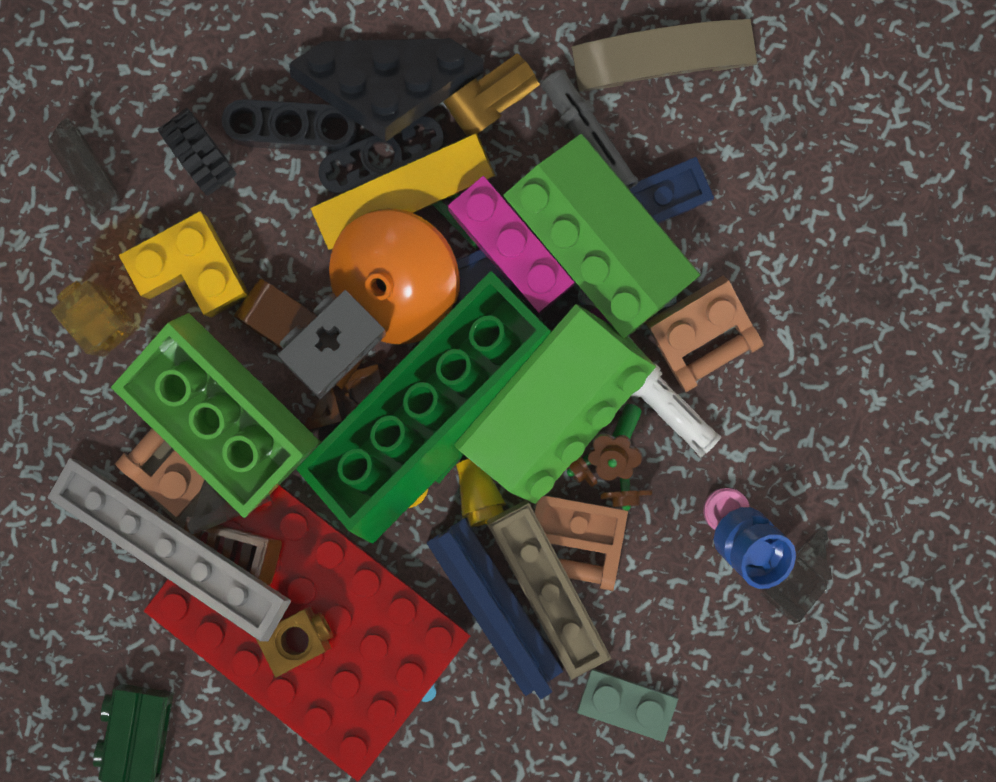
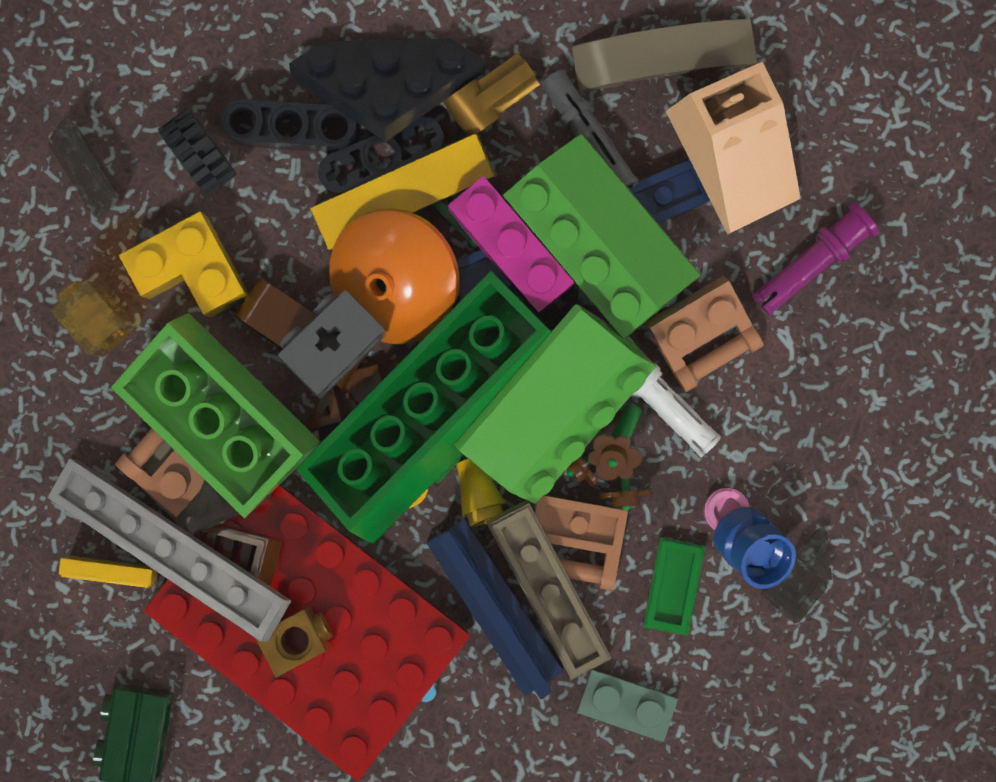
(108, 571): none -> yellow tile
(673, 586): none -> green tile
(739, 146): none -> light nougat slope
(832, 245): none -> magenta pin

